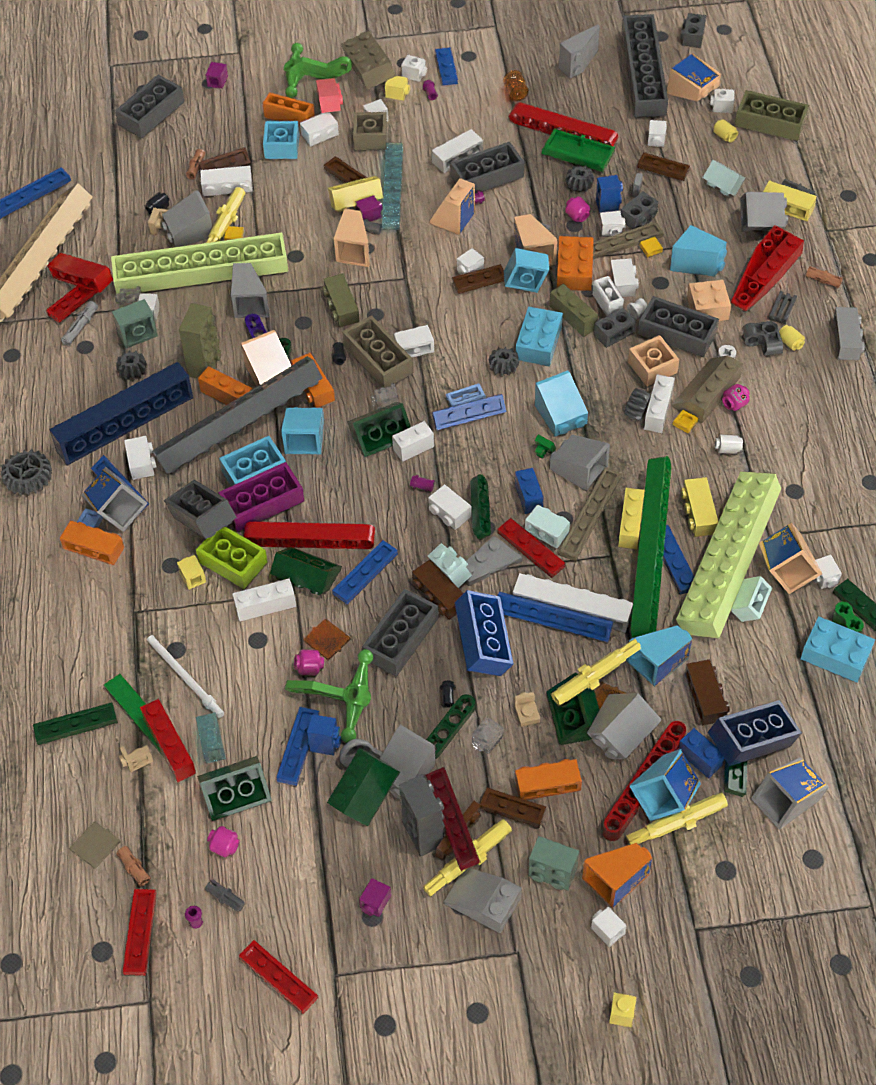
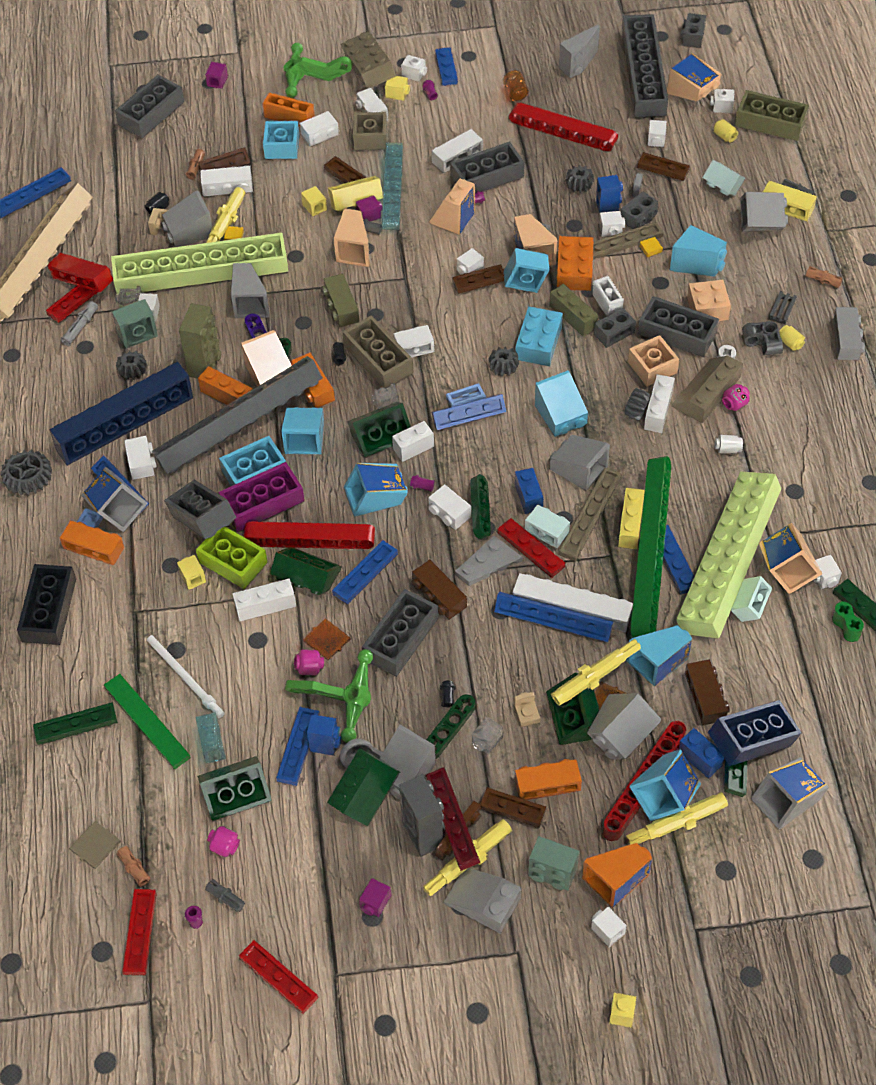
(46, 604): none -> black brick
(136, 759): tan bracket -> none
(168, 740): red brick -> none
(313, 201): none -> light yellow brick
(329, 95): coral brick -> none
(365, 97): none -> white brick
(374, 487): none -> slope
(450, 565): light aqua brick -> none
(483, 633): blue brick -> none
(544, 446): green tile -> none
(577, 209): dark pink head -> none
(578, 150): green container -> none
(623, 276): white brick -> none
(637, 309): white wheel -> none
(685, 421): yellow tile -> none
(699, 506): light yellow brick -> none
(767, 266): red wedge -> none
(837, 649): medium azure brick -> none

